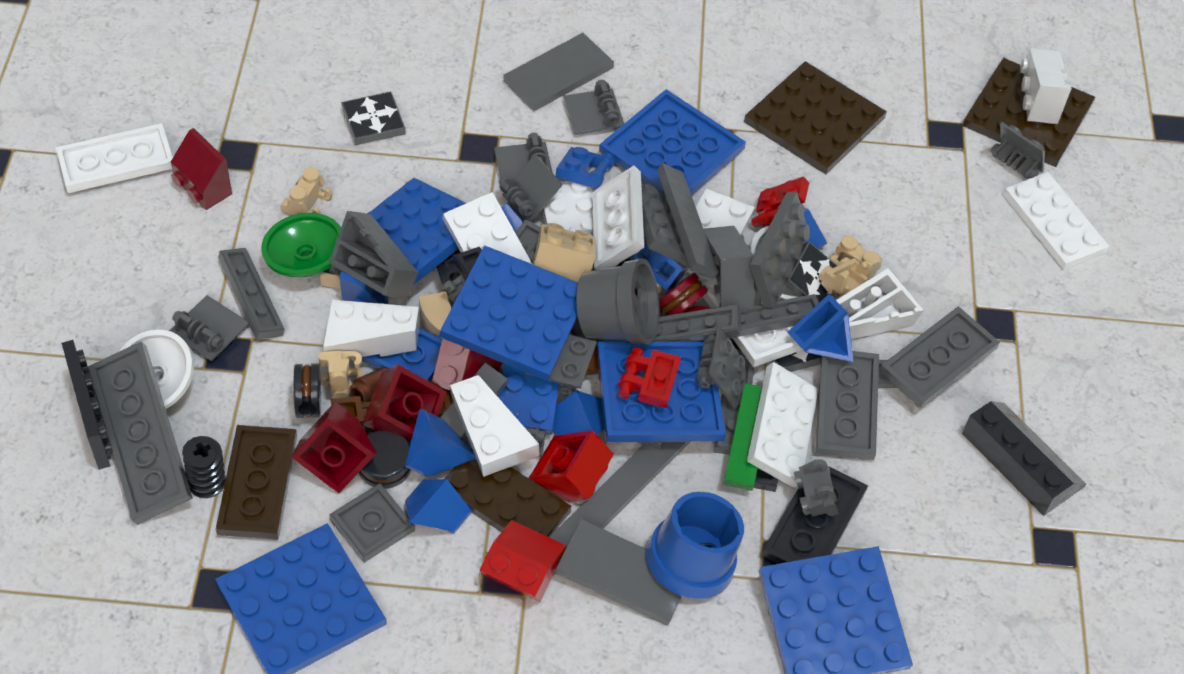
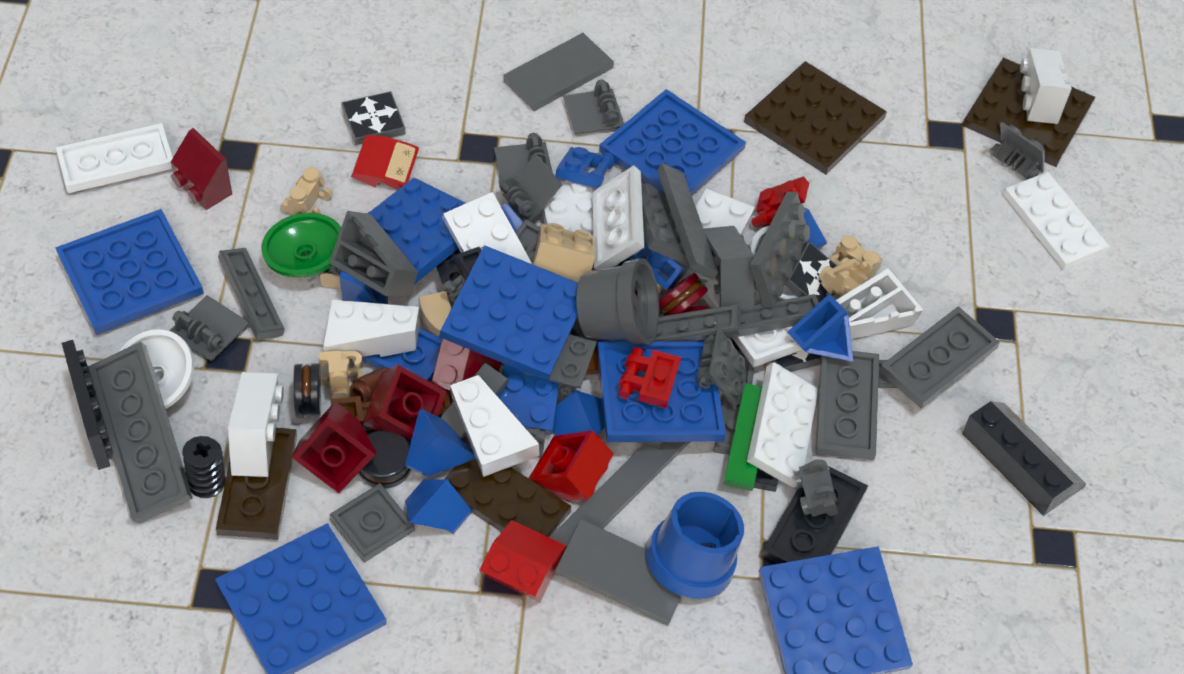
(129, 271): none -> blue plate
(253, 423): none -> white wedge
(385, 161): none -> red slope

